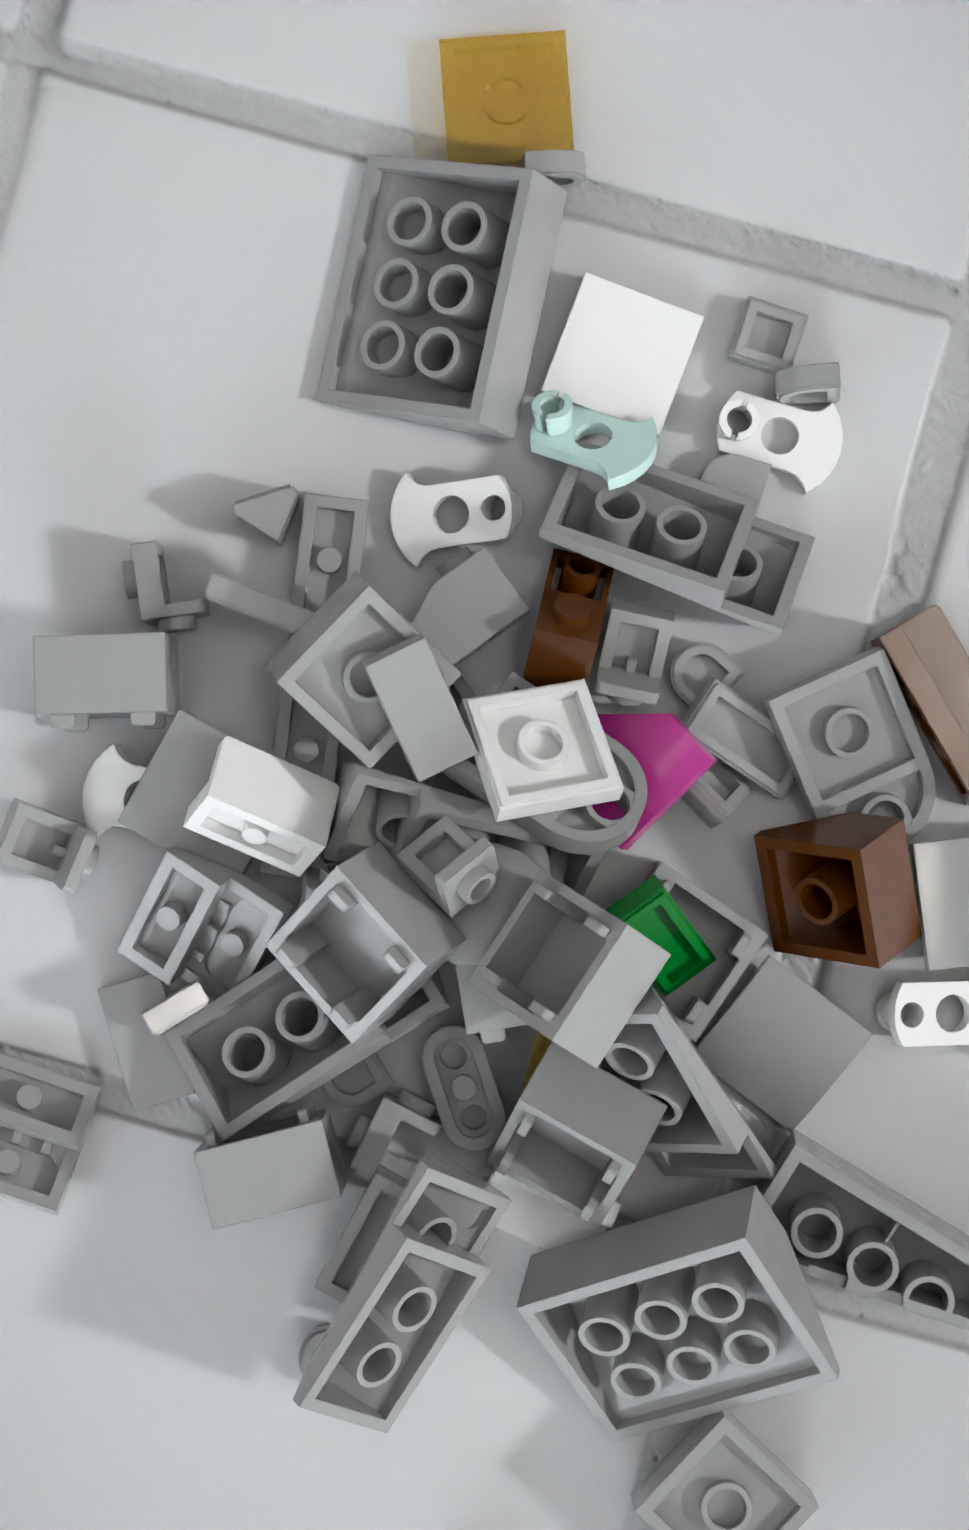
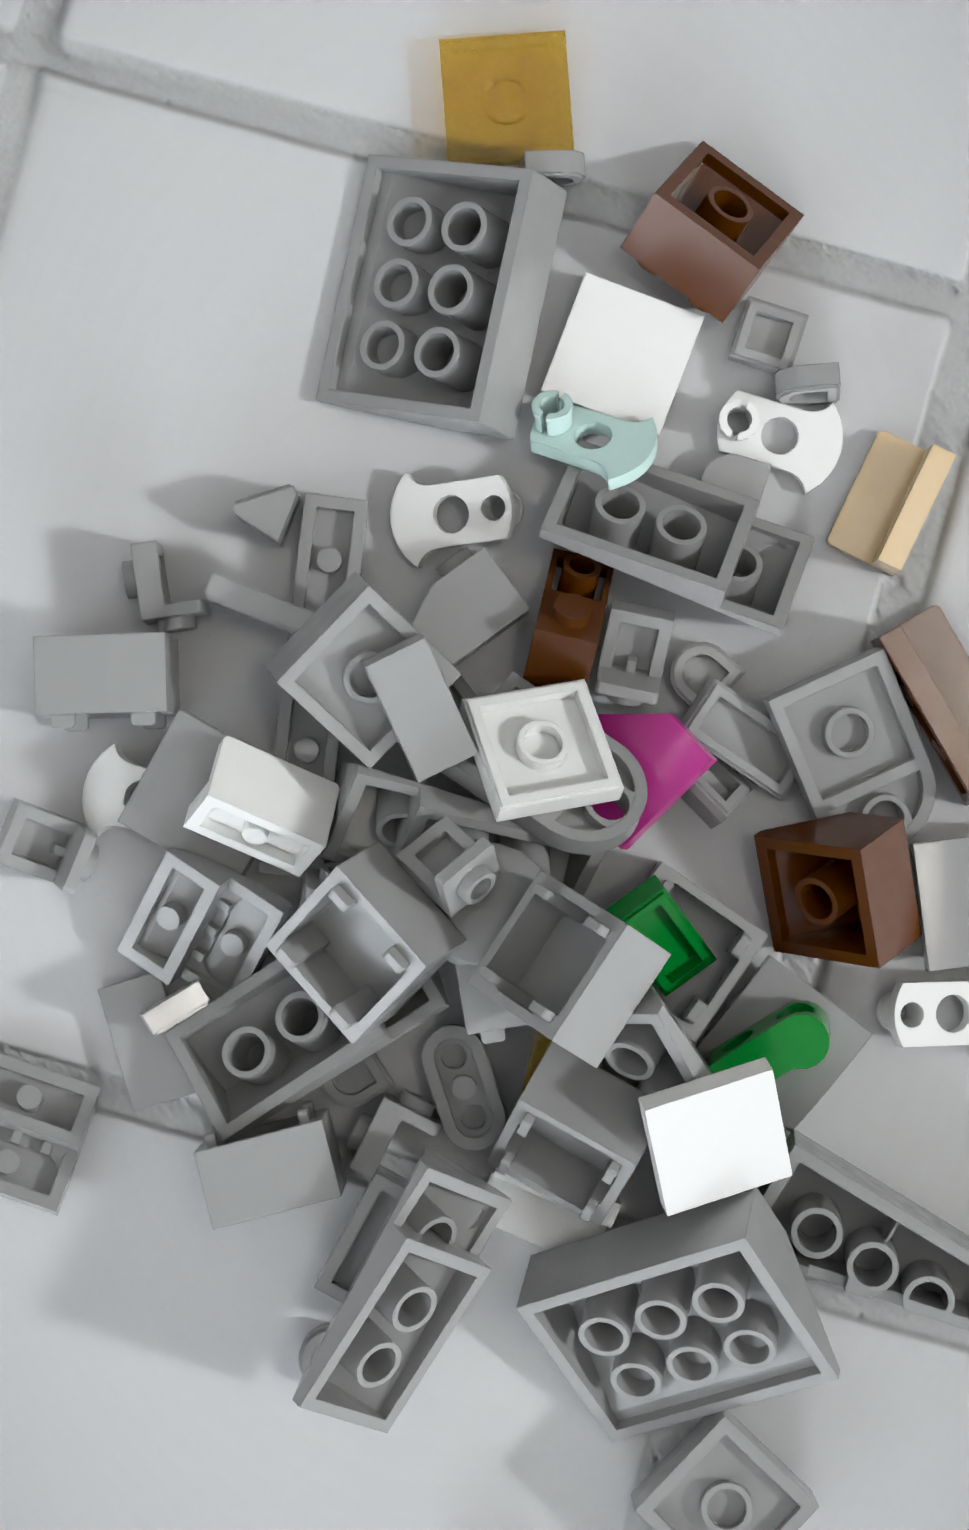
(711, 231): none -> reddish brown slope
(715, 1136): none -> white tile
(788, 1039): none -> green leg
(889, 502): none -> tan panel

